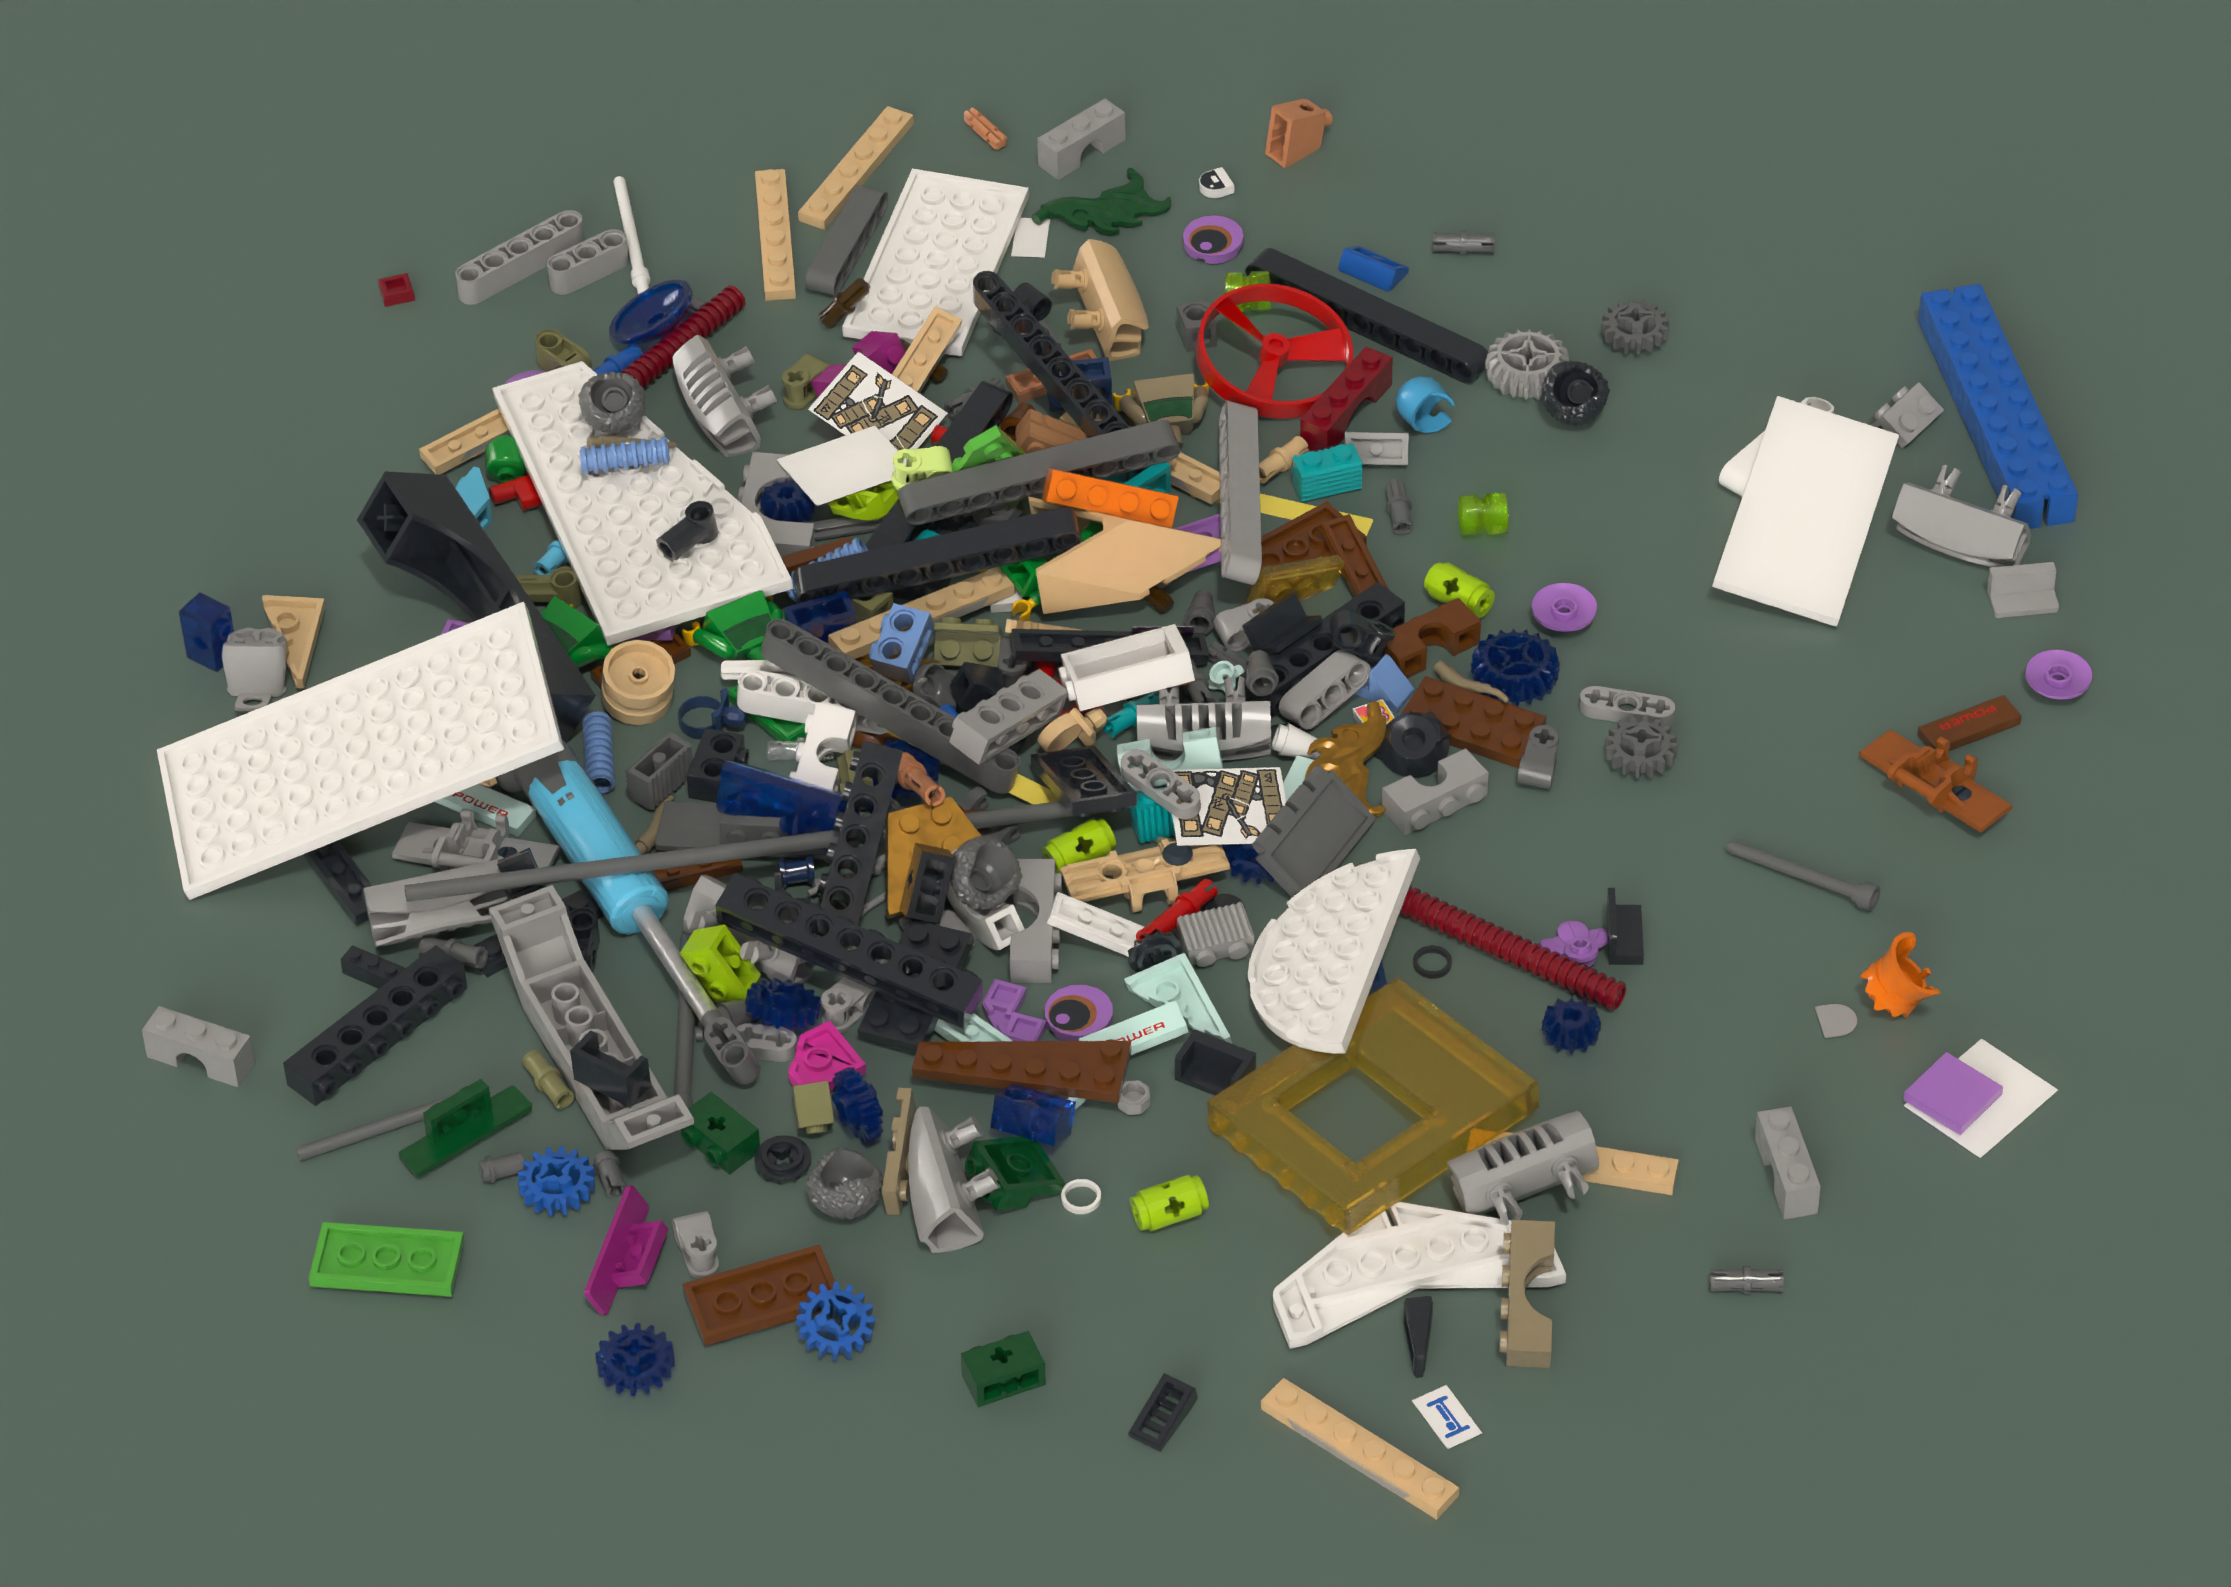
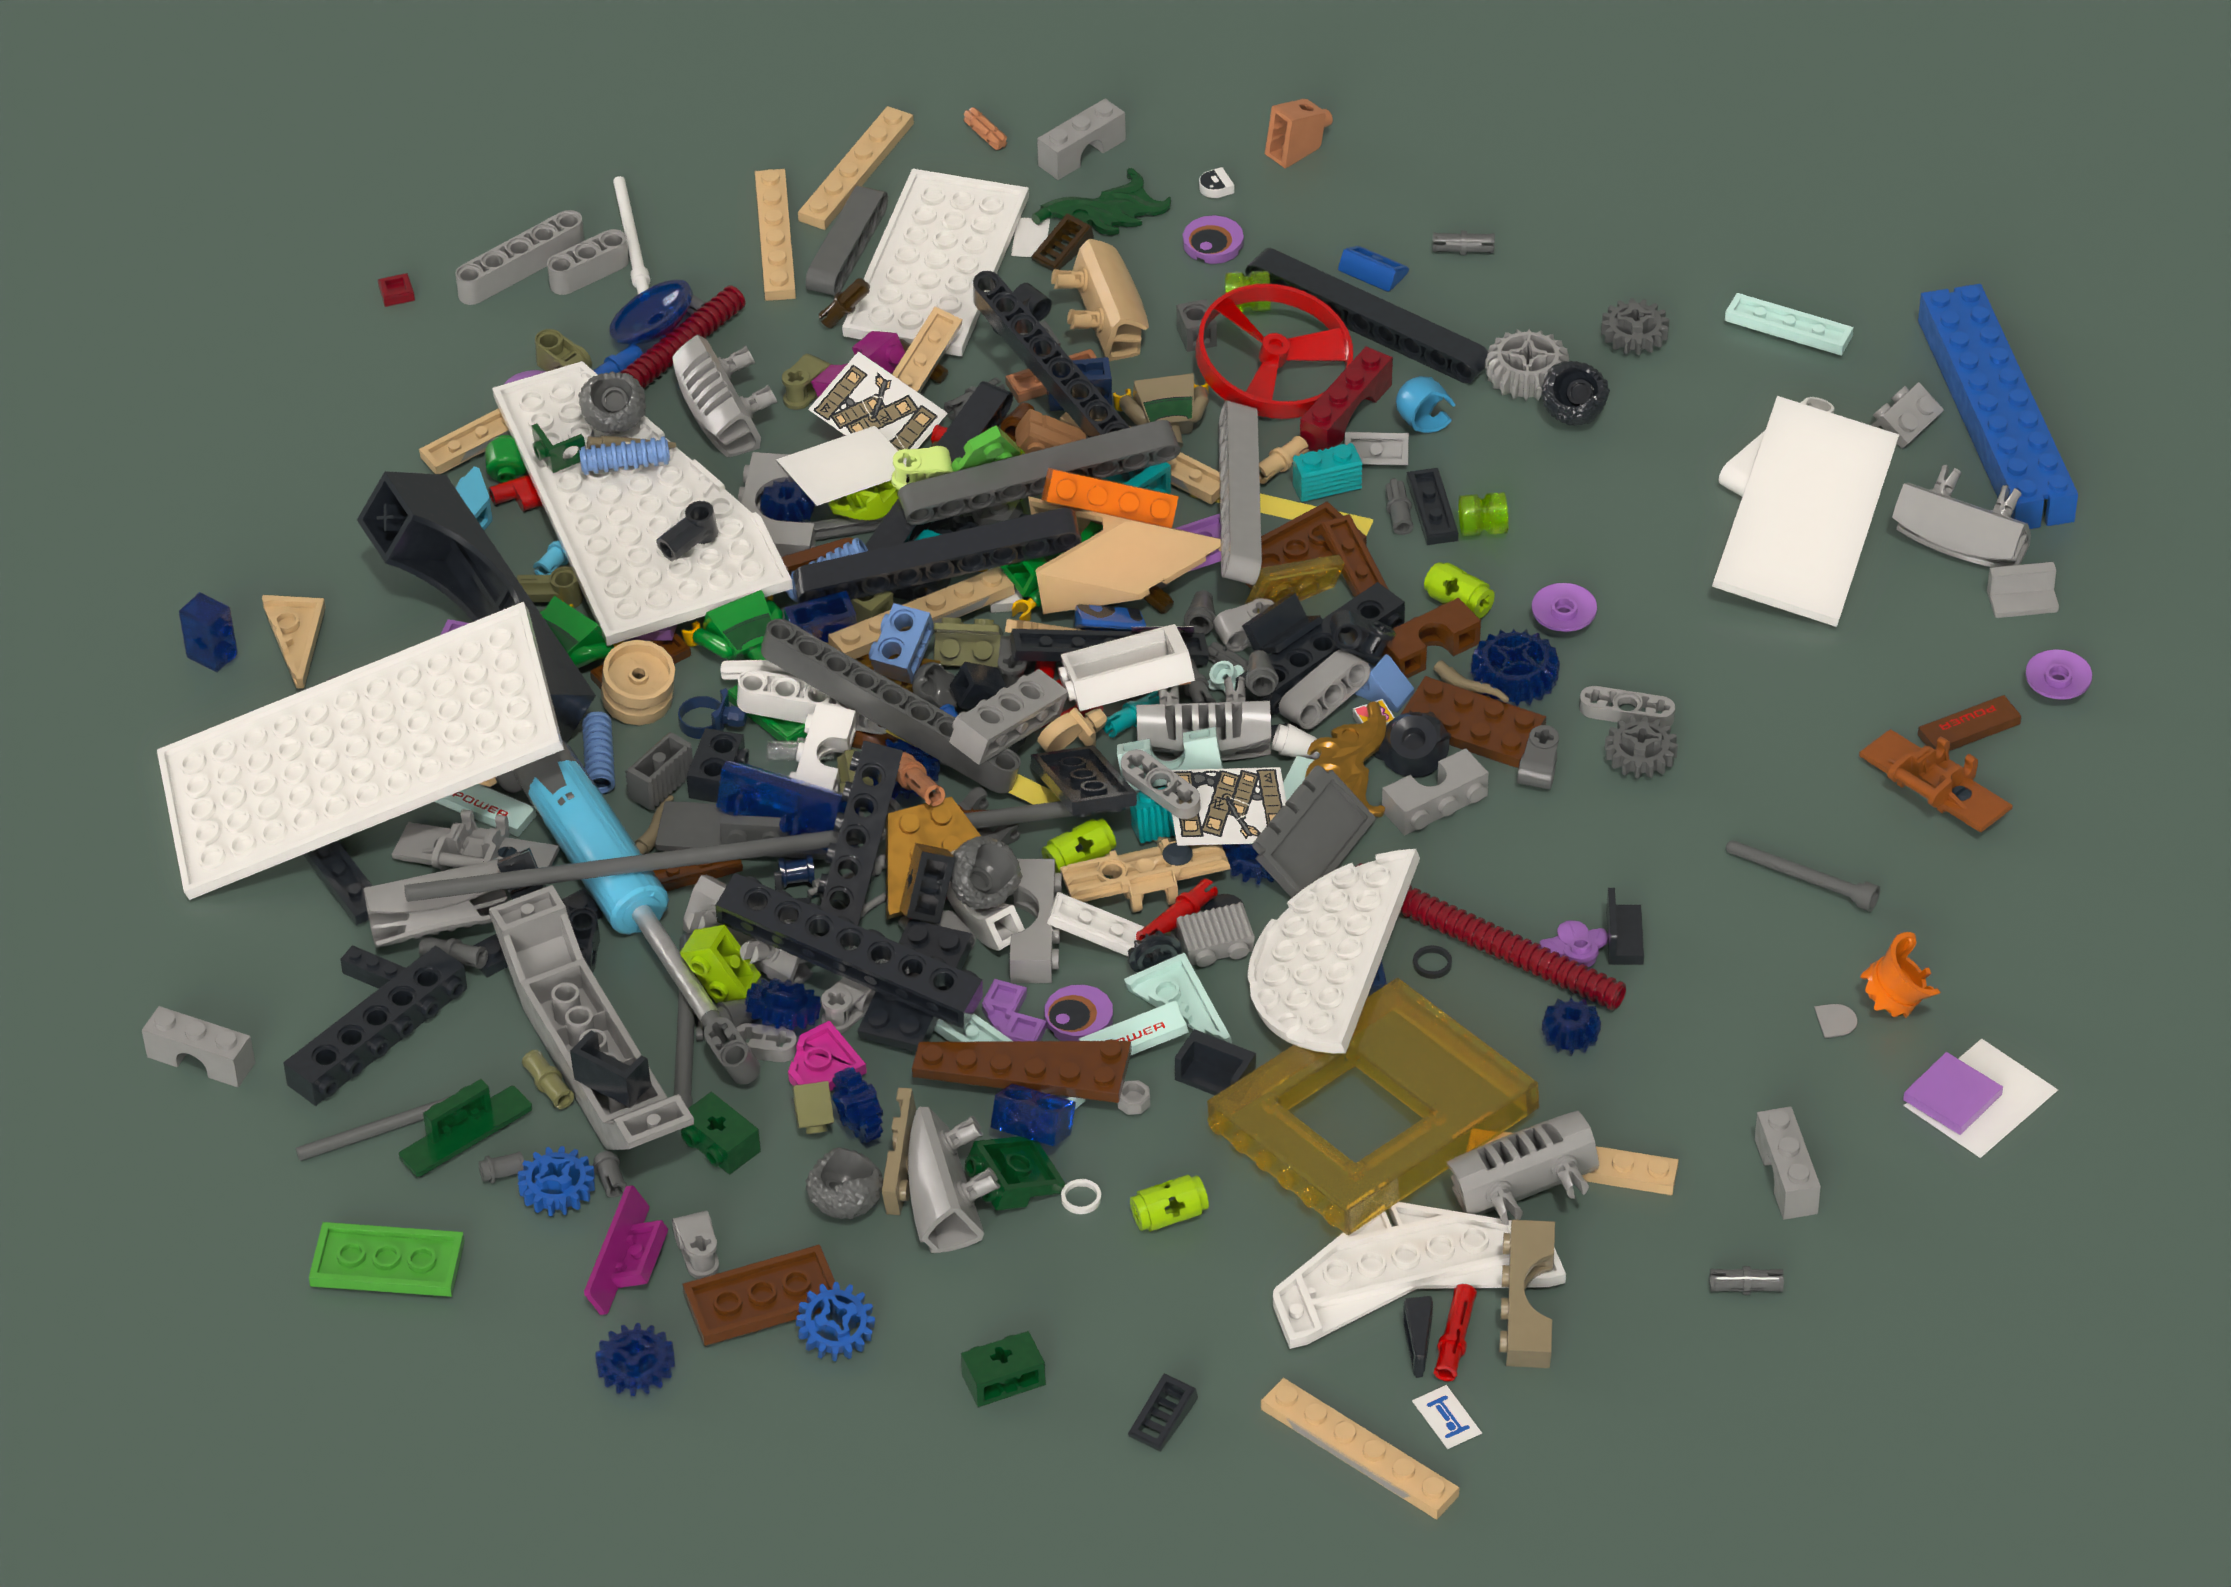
(255, 666): light grey piece -> none
(554, 453): none -> dark green bracket
(780, 1148): black gear -> none
(1067, 226): none -> dark brown slope
(1107, 618): none -> blue slope
(1432, 506): none -> black tile
(1452, 1343): none -> red pin
(1789, 324): none -> light aqua plate

